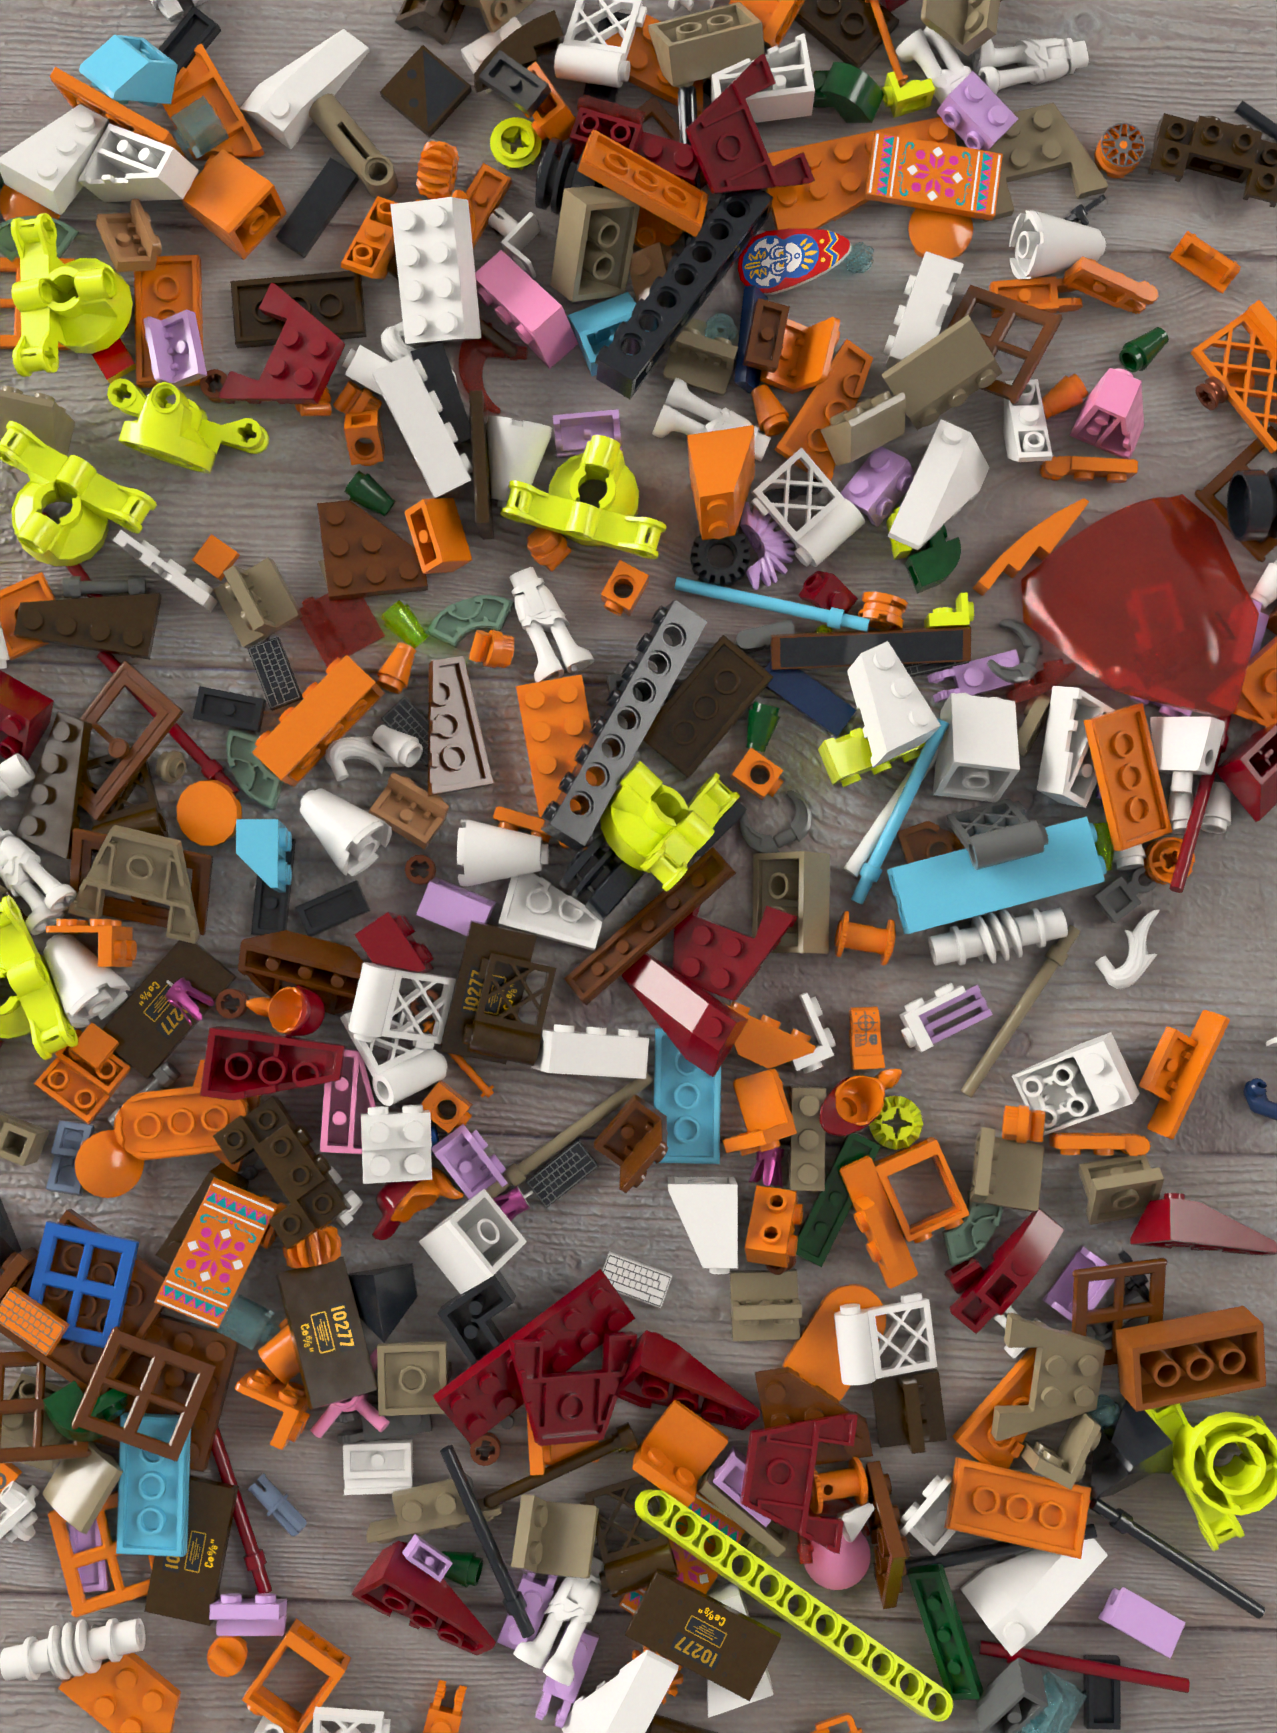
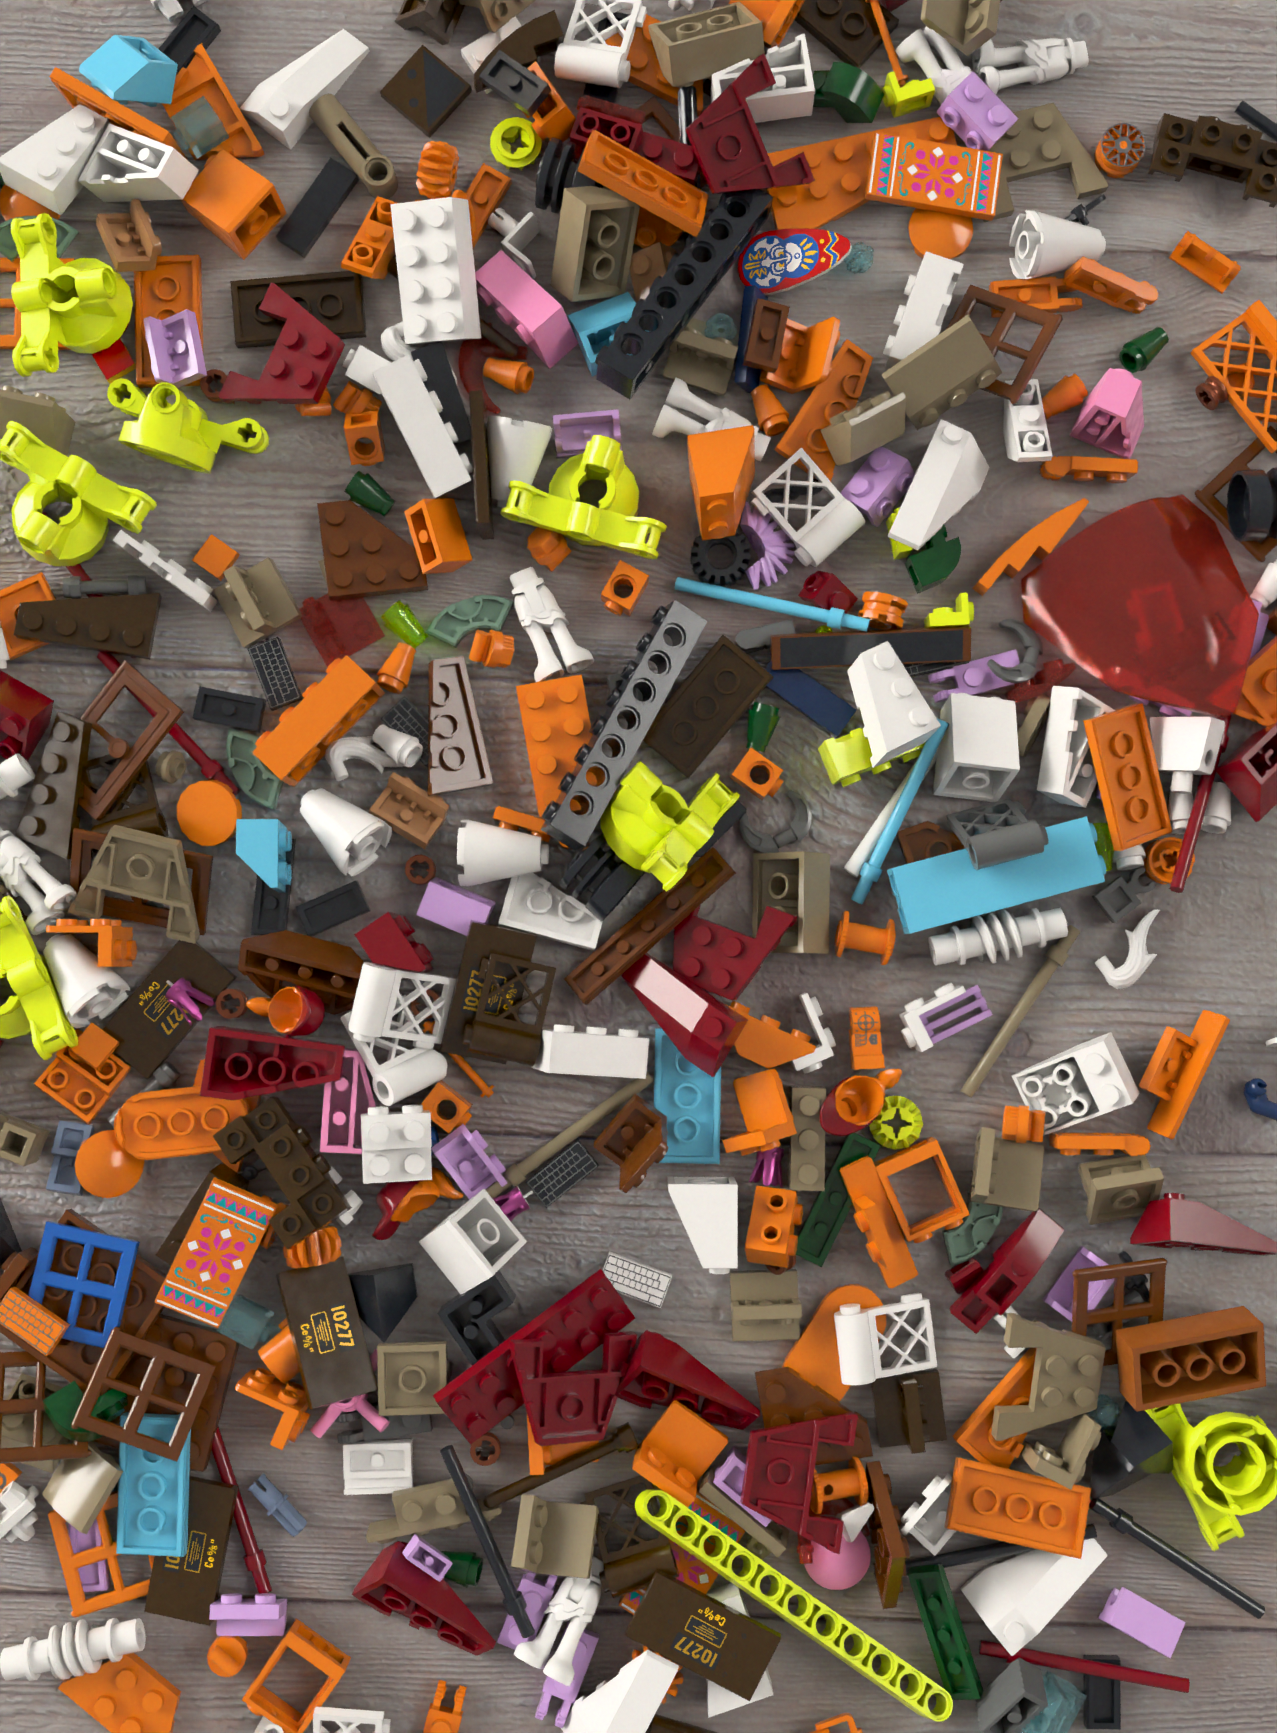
(511, 374): none -> orange cone

